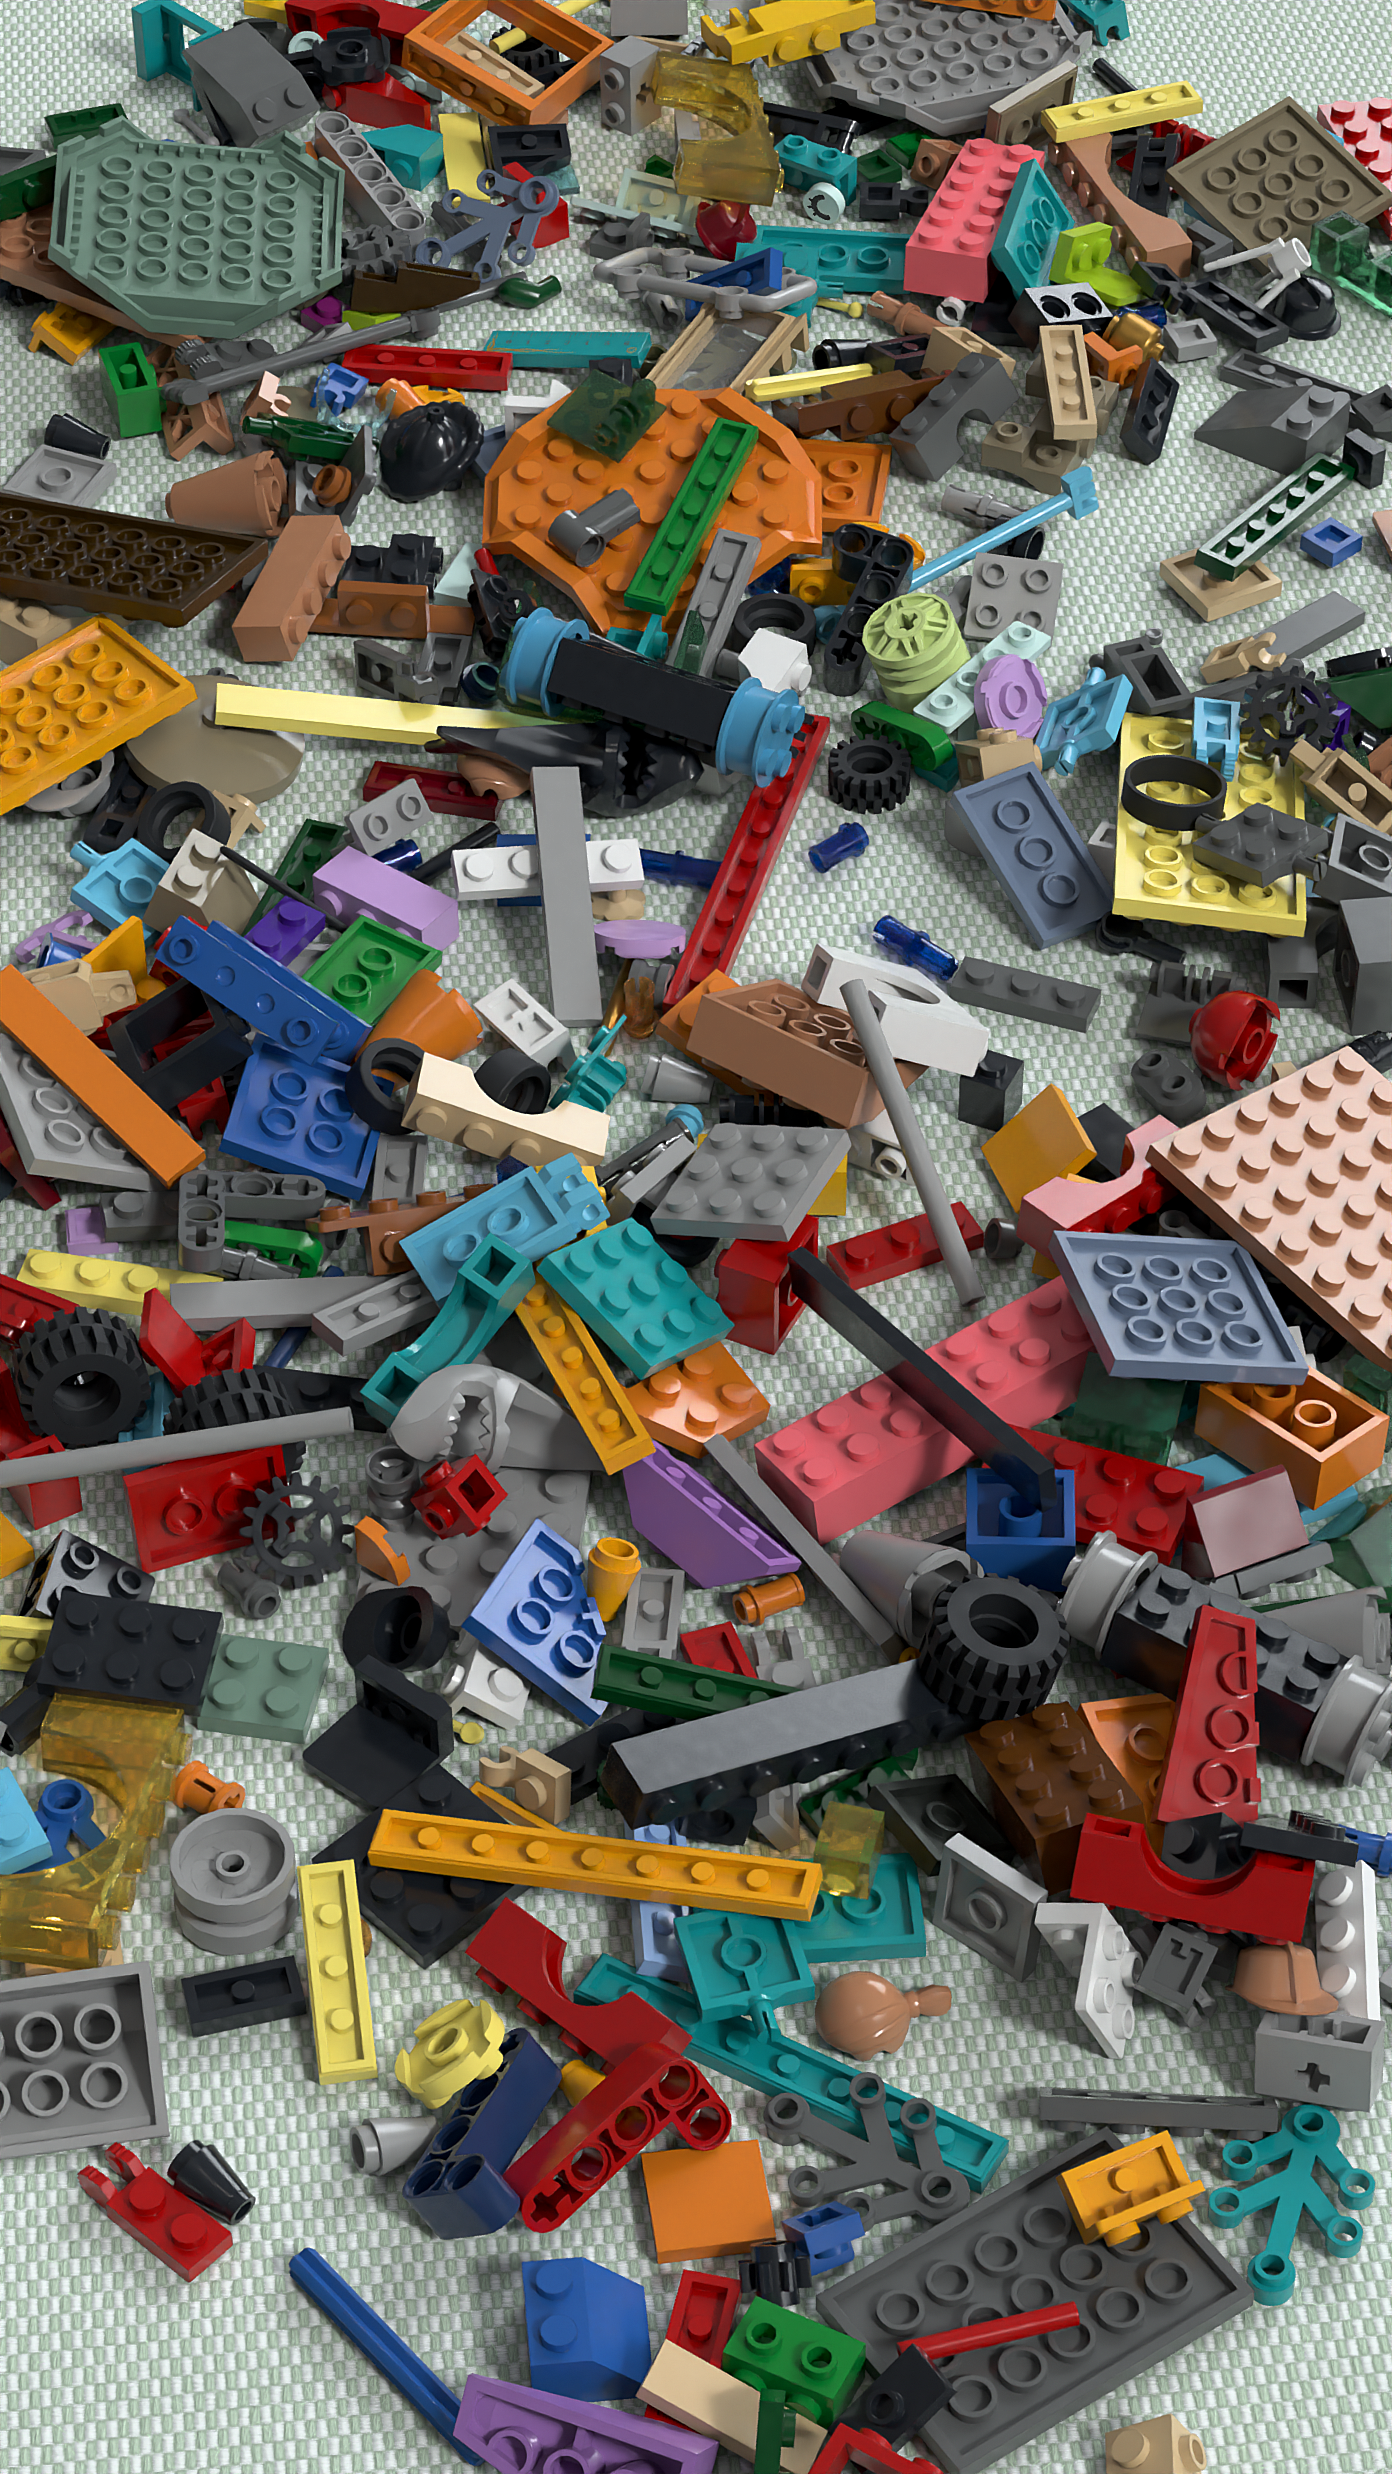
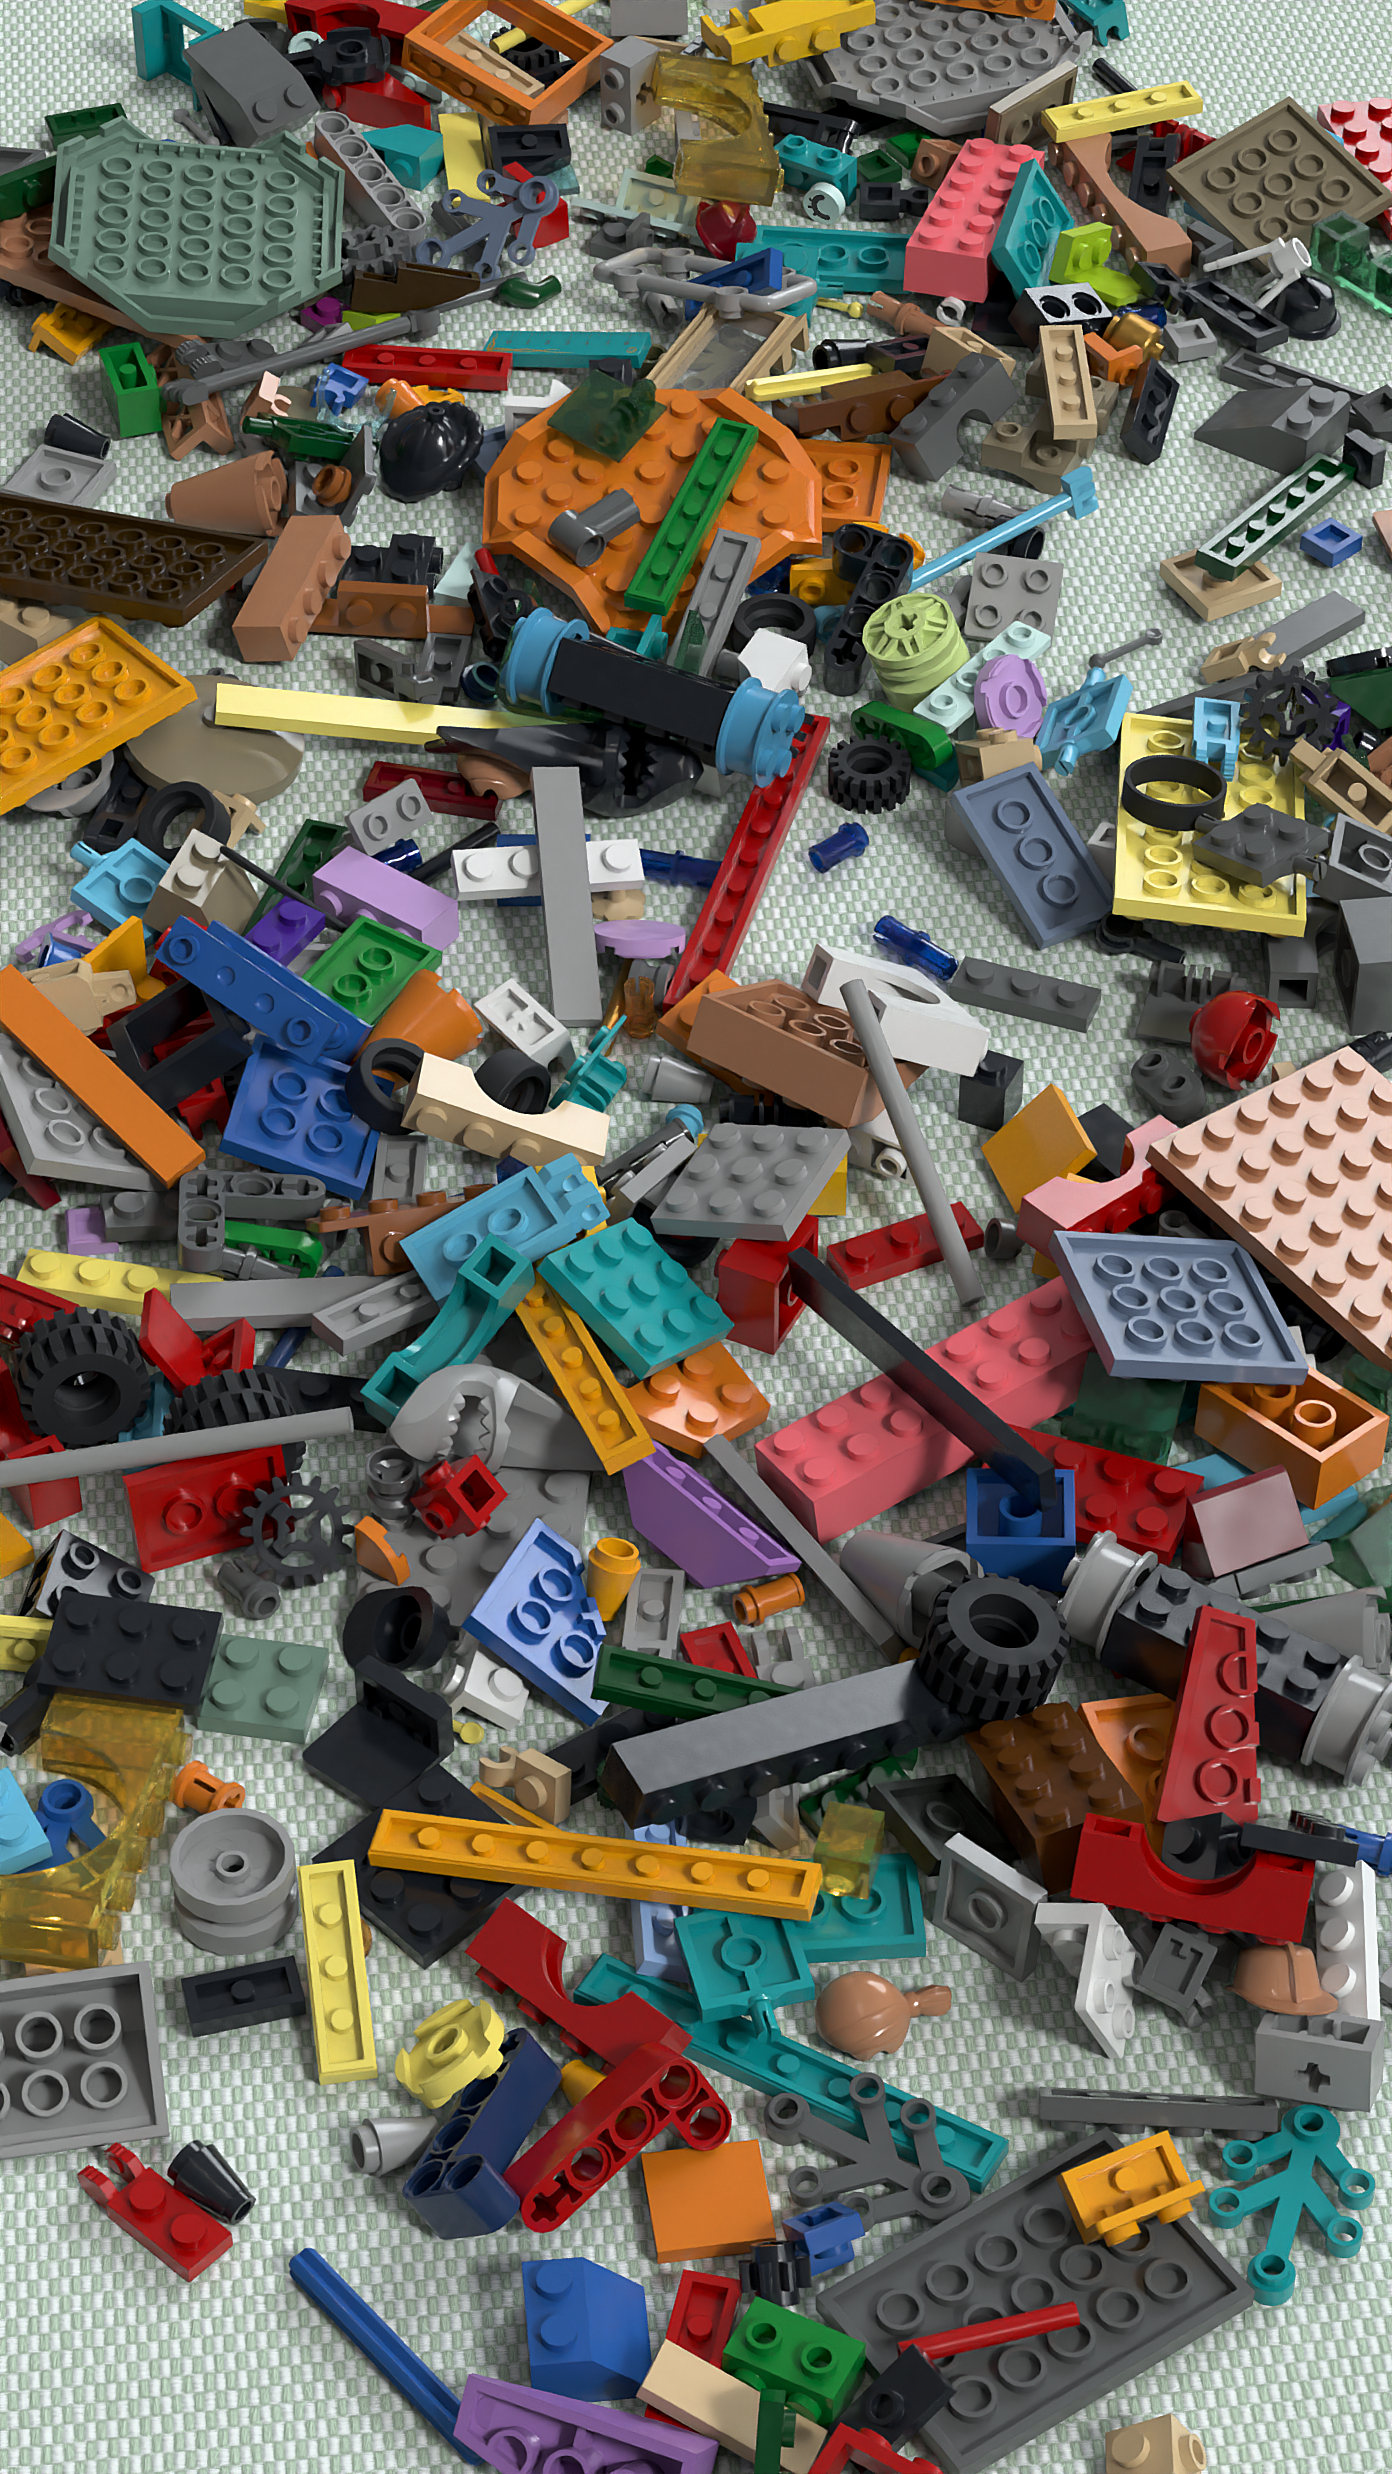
(1151, 673): dark grey slope -> none

